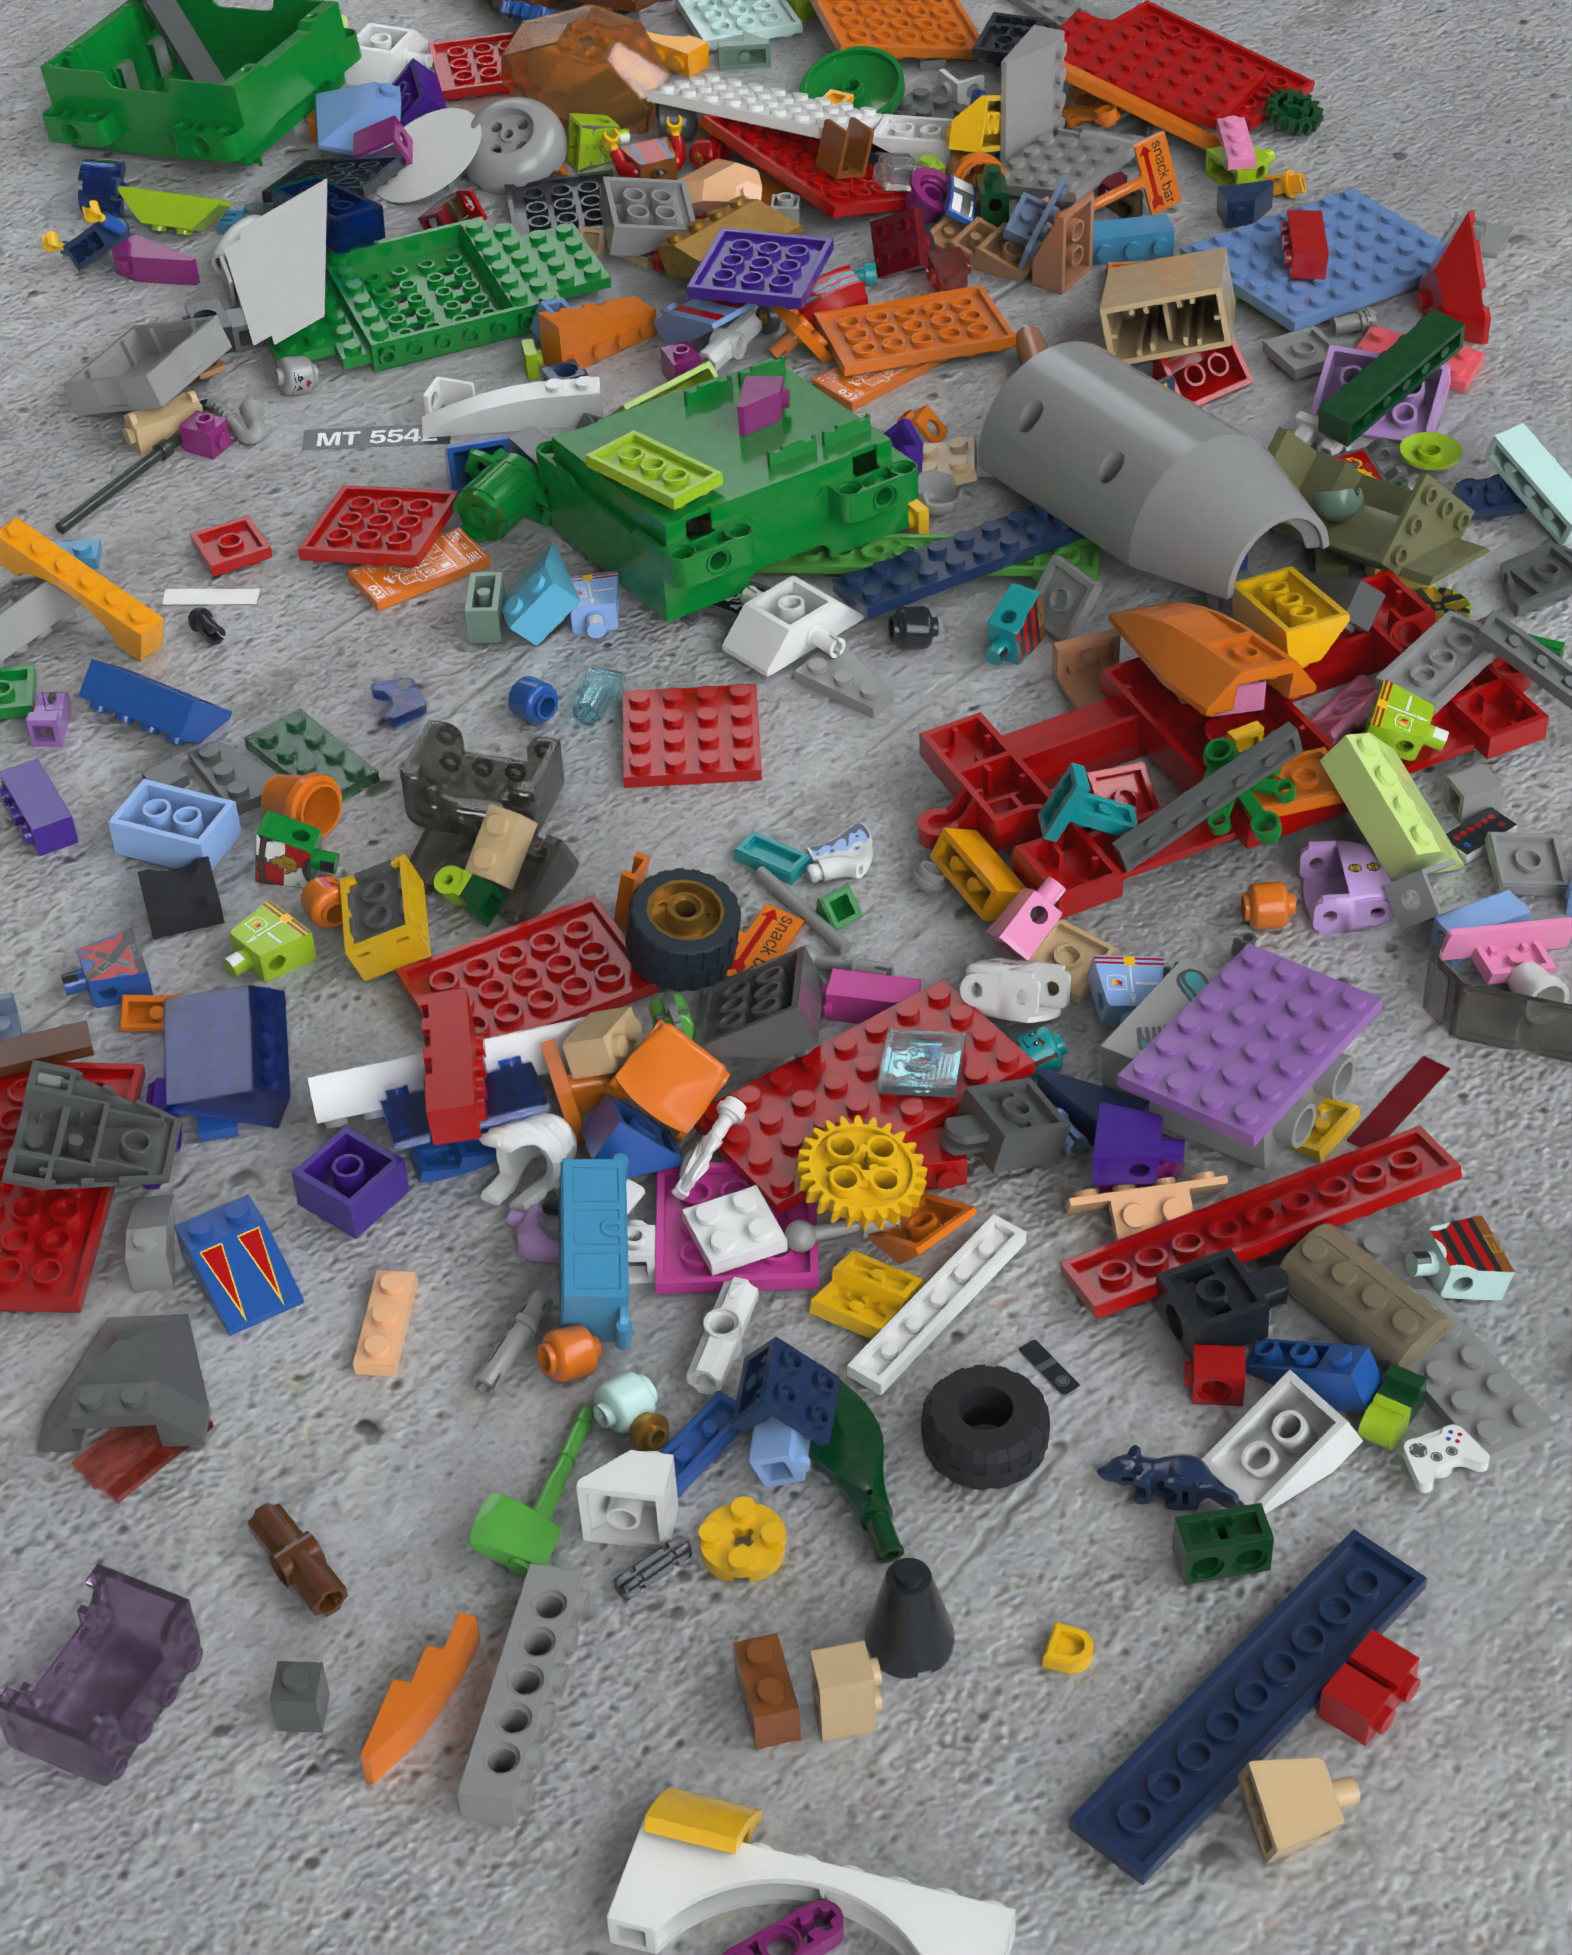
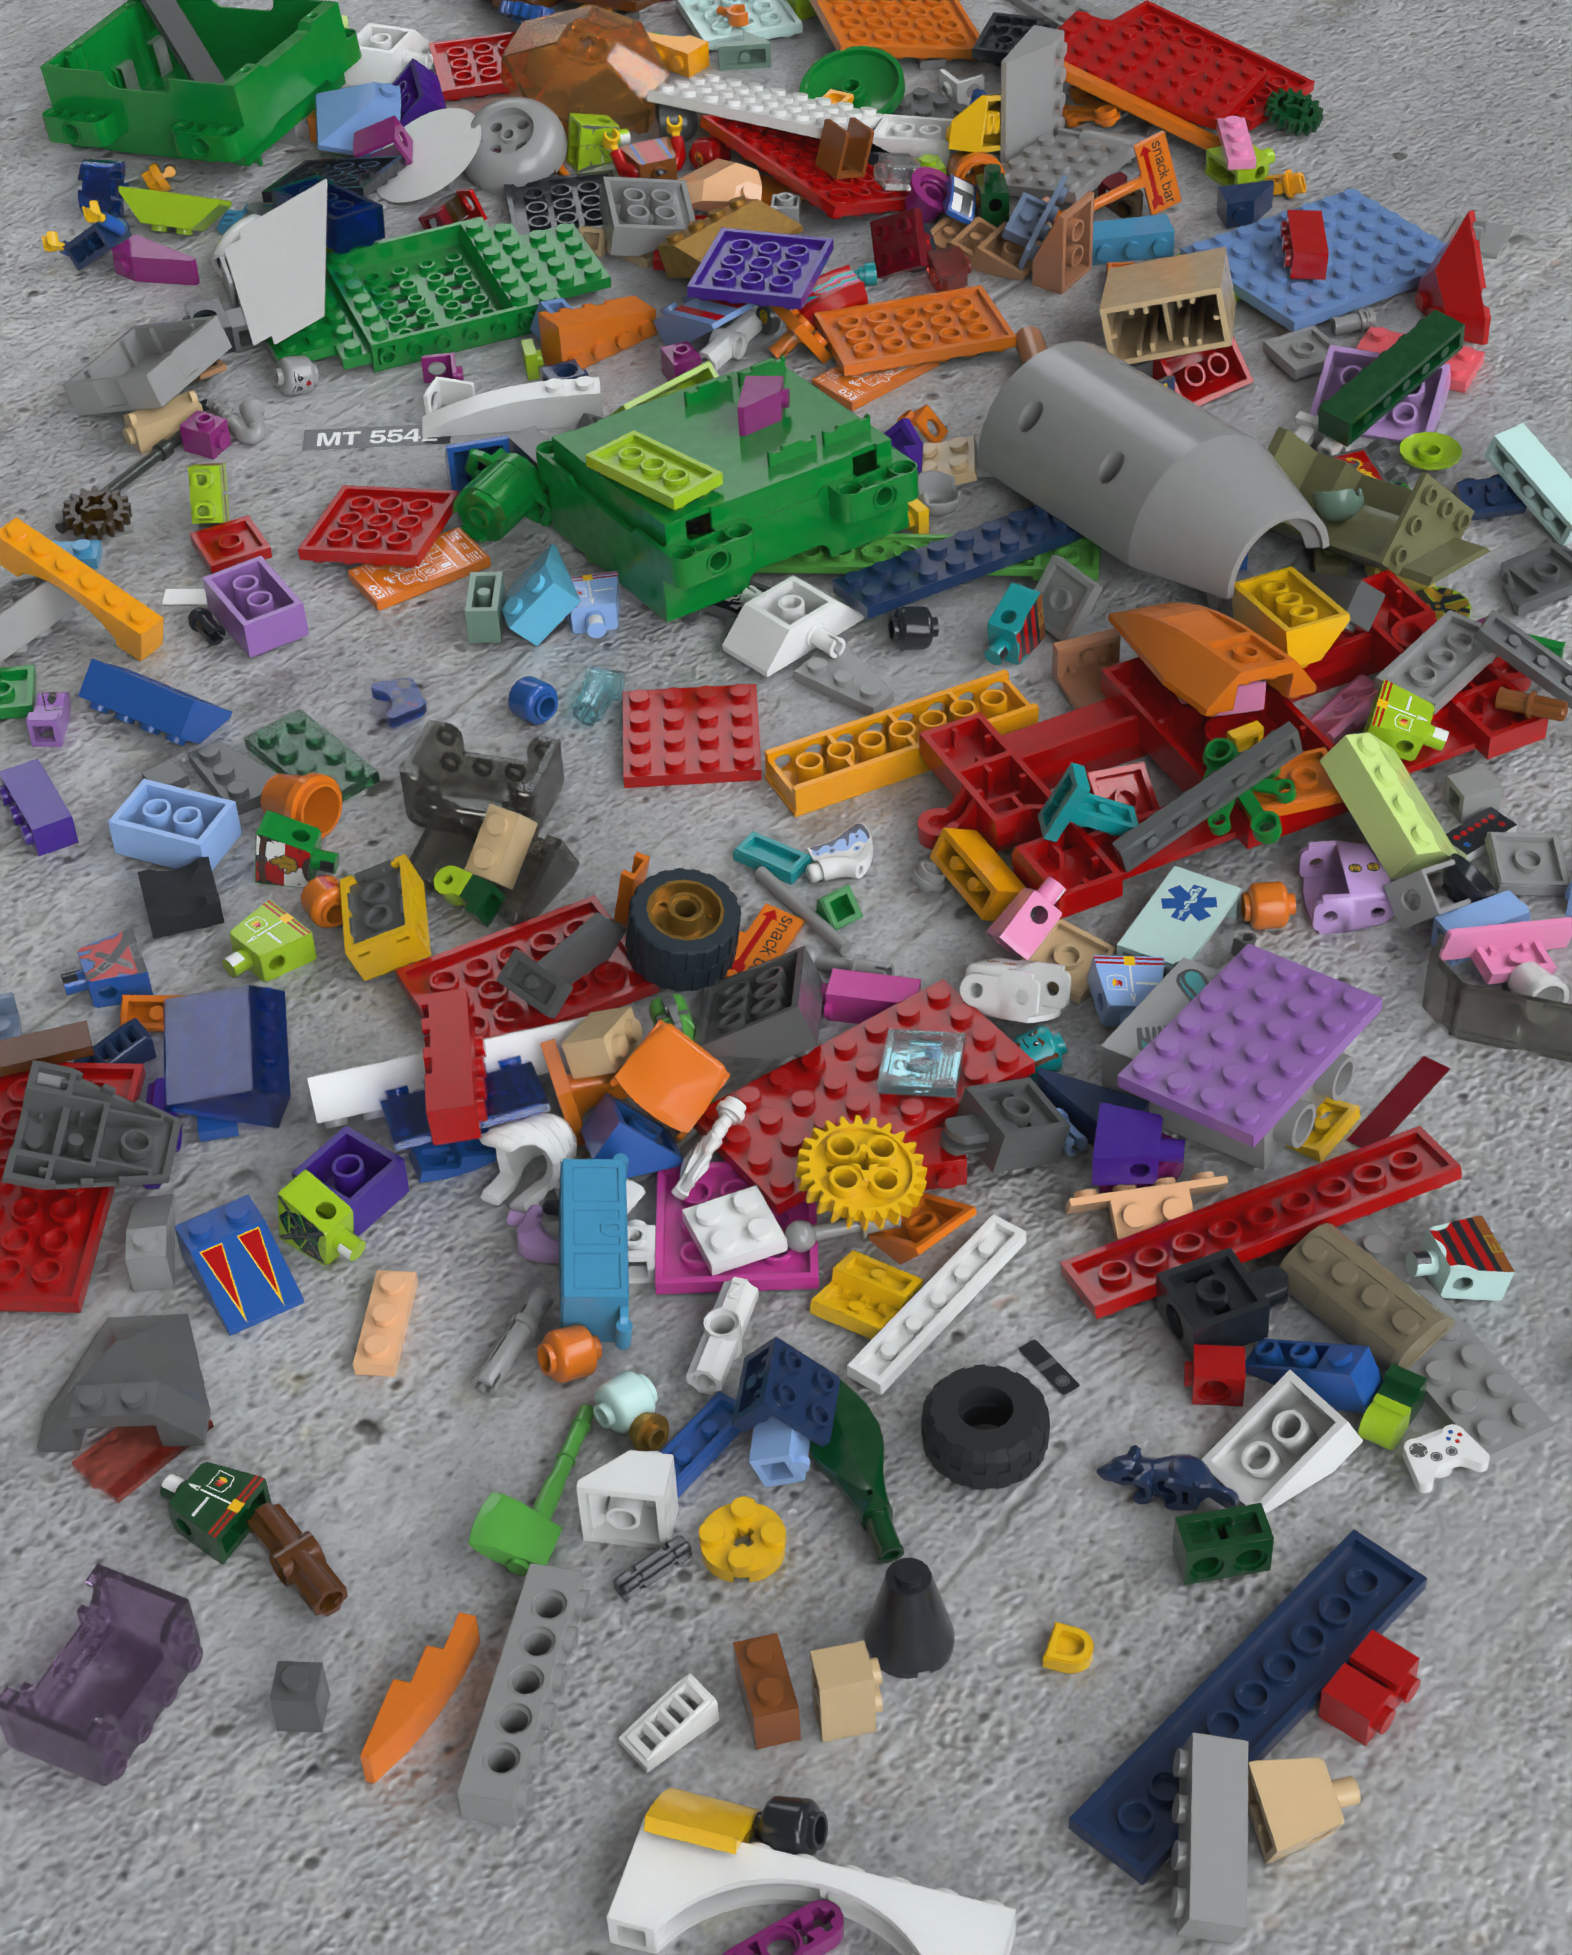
(97, 512): none -> dark brown gear
(125, 1045): none -> dark blue slope
(157, 179): none -> light orange piece
(206, 491): none -> lime hips
(214, 1507): none -> dark green torso
(255, 606): none -> medium lavender brick
(317, 1221): none -> lime torso
(448, 359): none -> magenta bracket
(549, 981): none -> dark grey piece
(674, 1701): none -> white slope
(735, 15): none -> orange piece
(792, 1825): none -> black head
(886, 756): none -> light orange tile
(1180, 917): none -> light aqua panel
(1211, 1838): none -> light grey brick
(1465, 881): none -> black piece
(1531, 704): none -> dark orange axle

